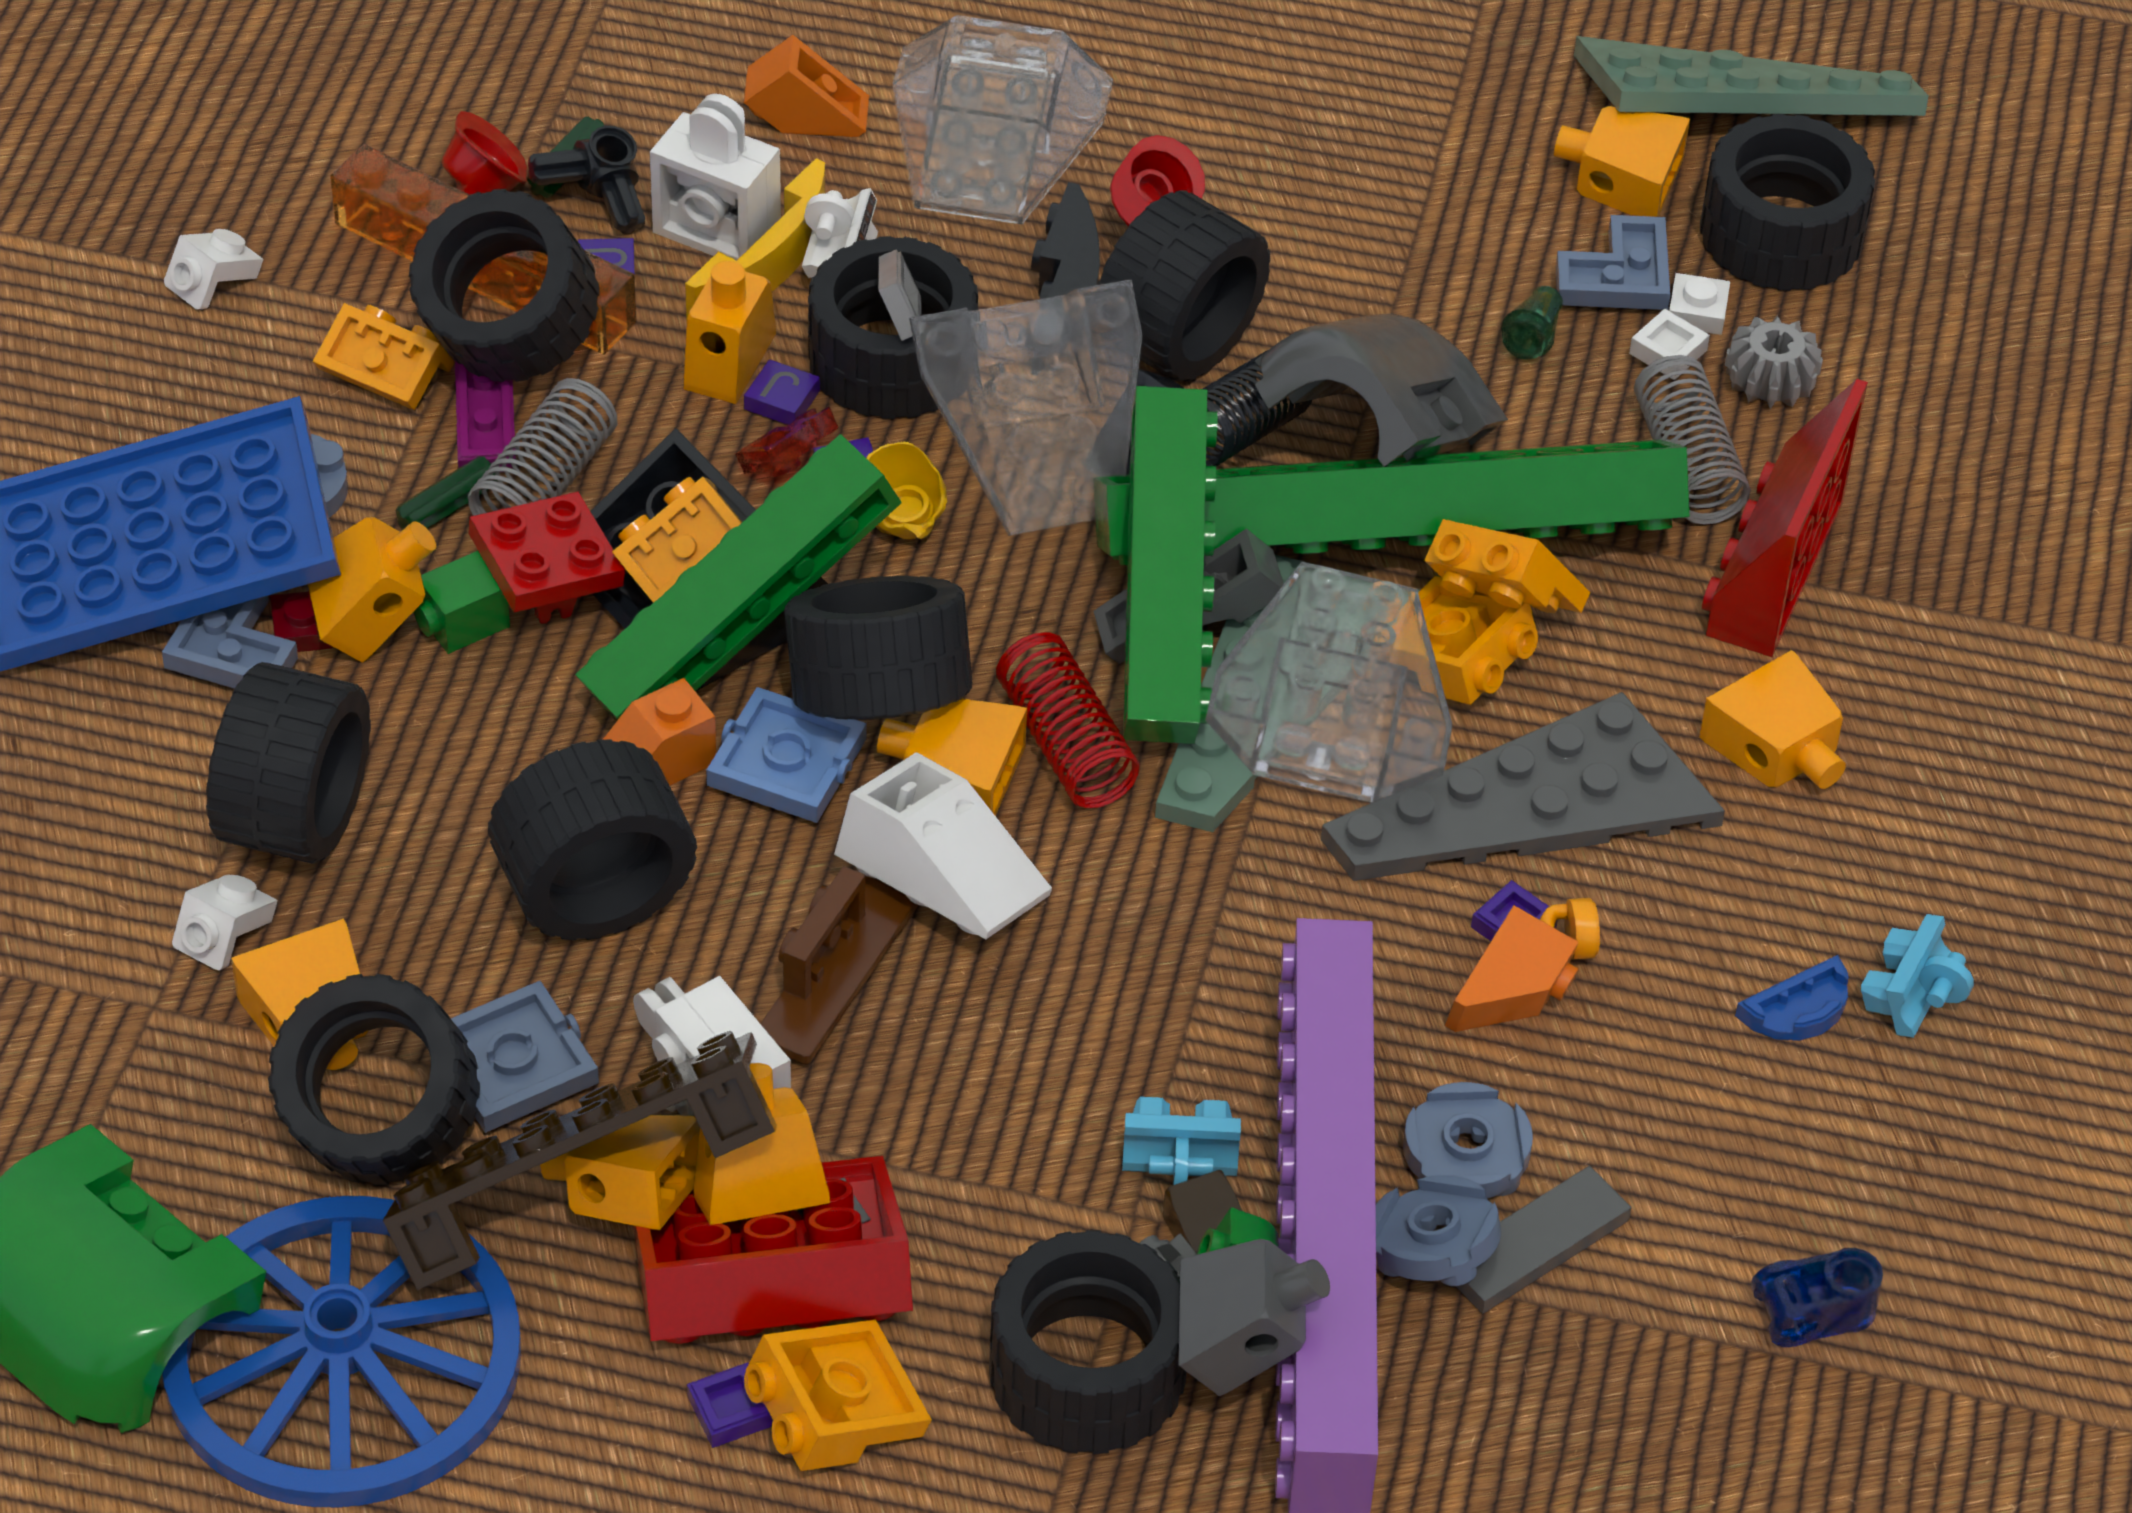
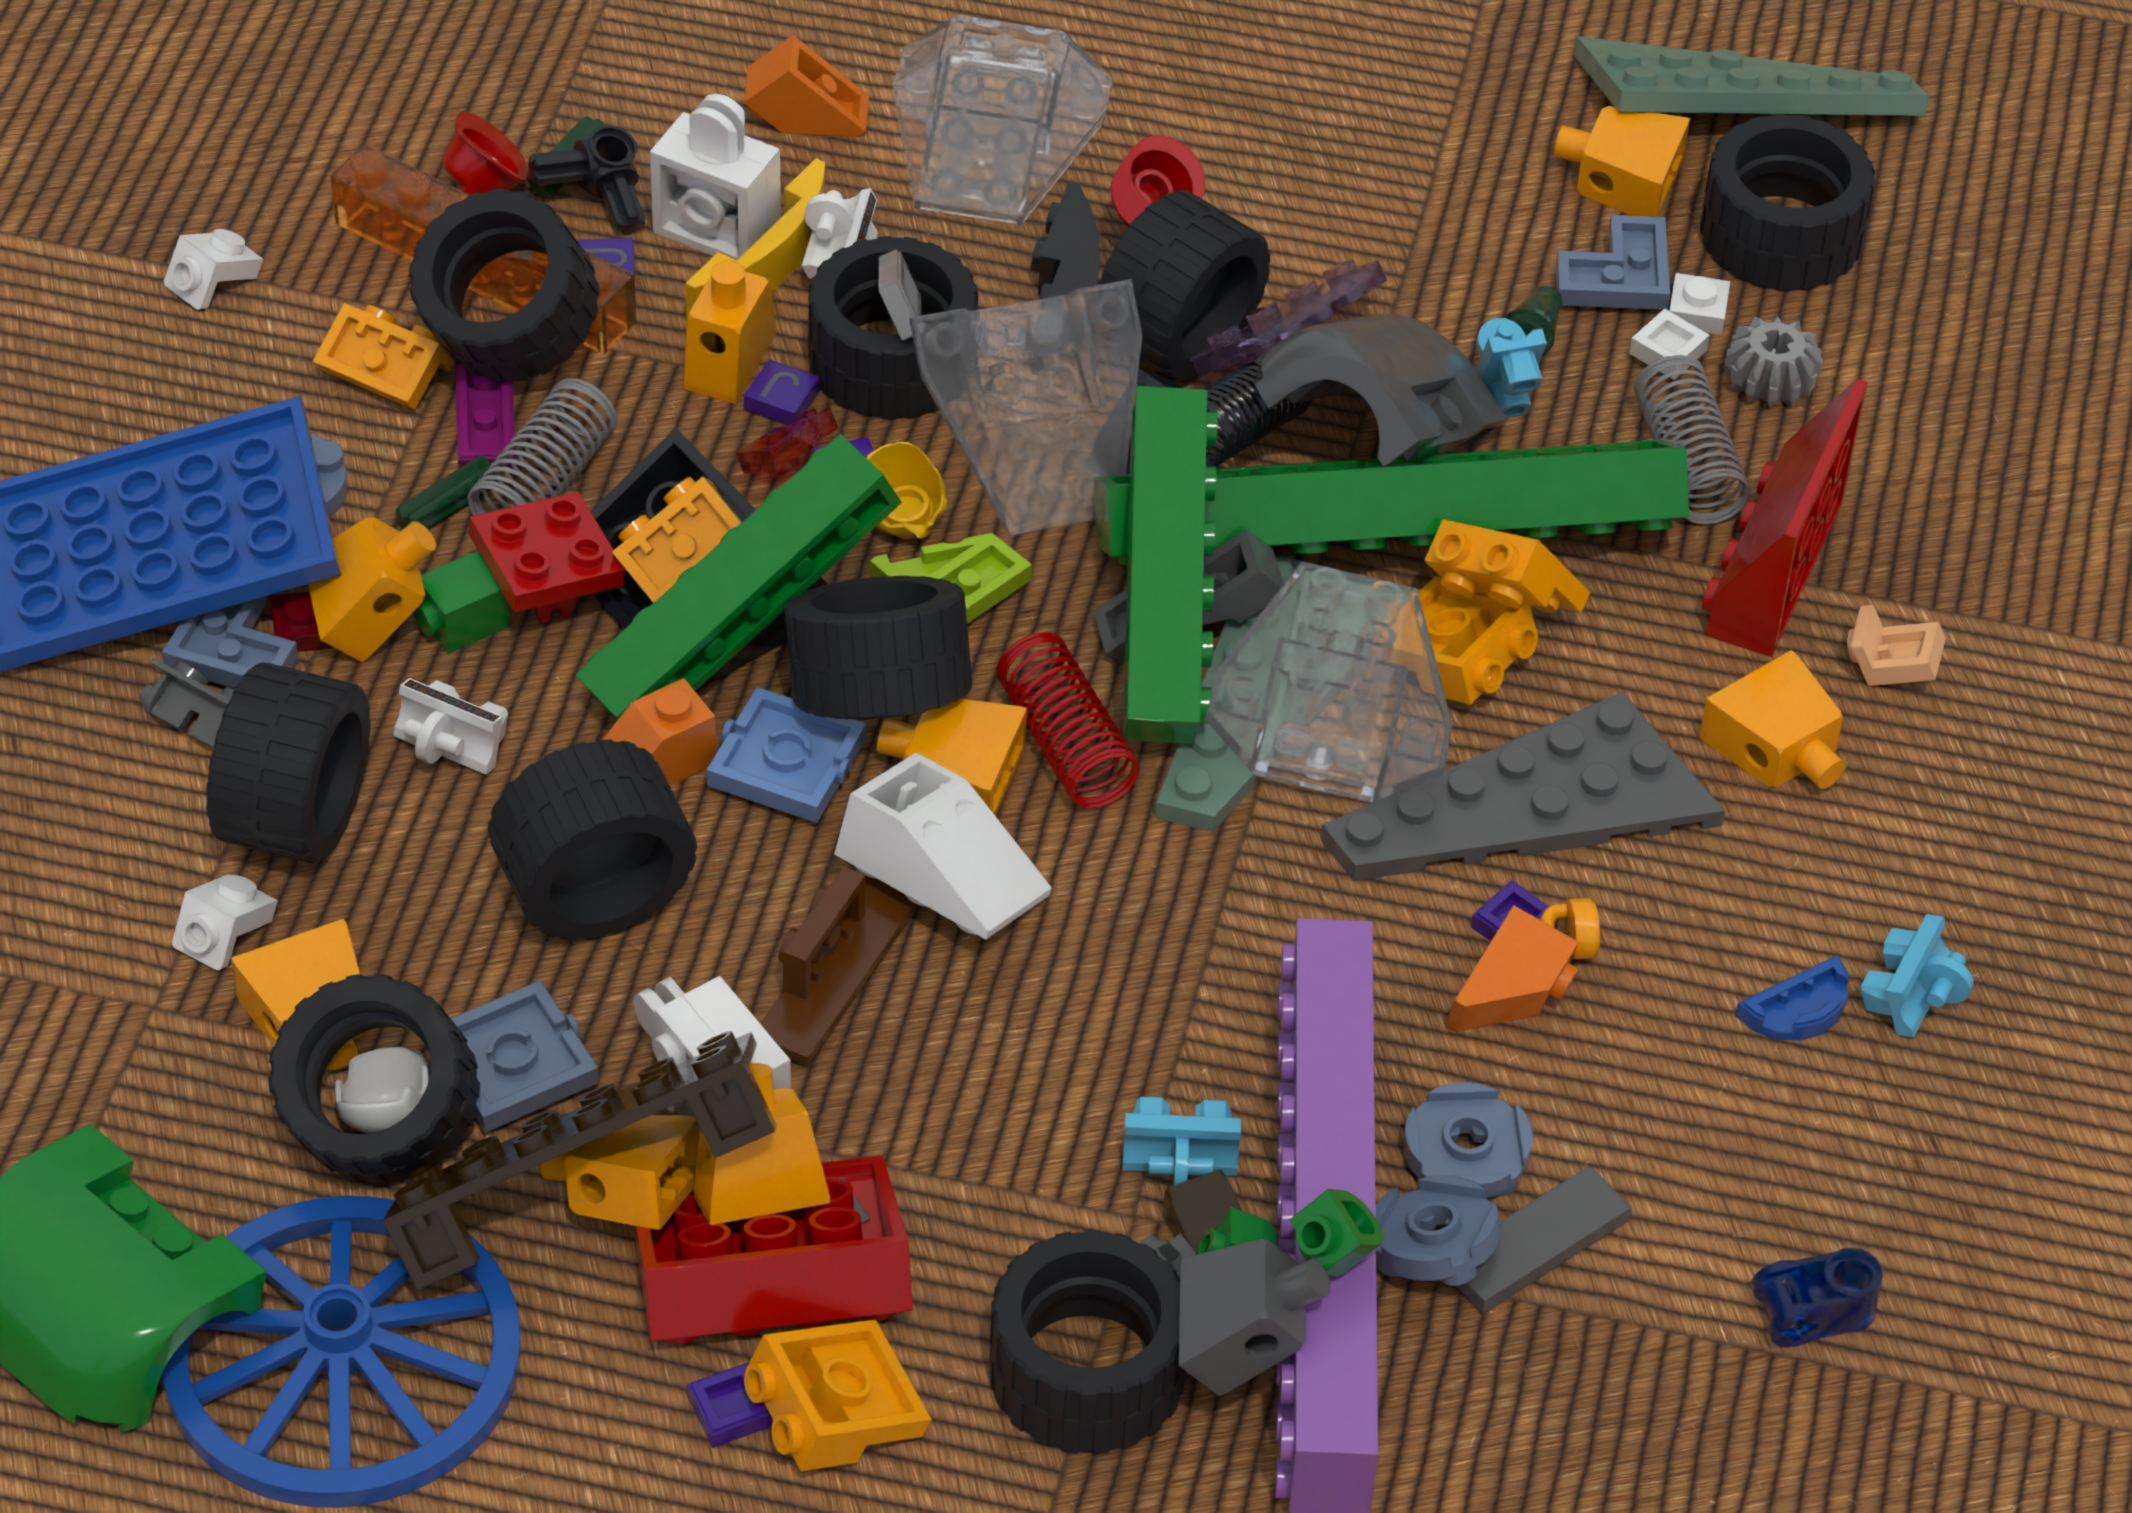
(181, 695): none -> dark grey hinge
(381, 1088): none -> white hair
(448, 726): none -> white hips
(978, 564): none -> lime wing
(1271, 324): none -> wing
(1336, 1231): none -> green plate
(1510, 363): none -> medium azure hips
(1895, 652): none -> light nougat bracket

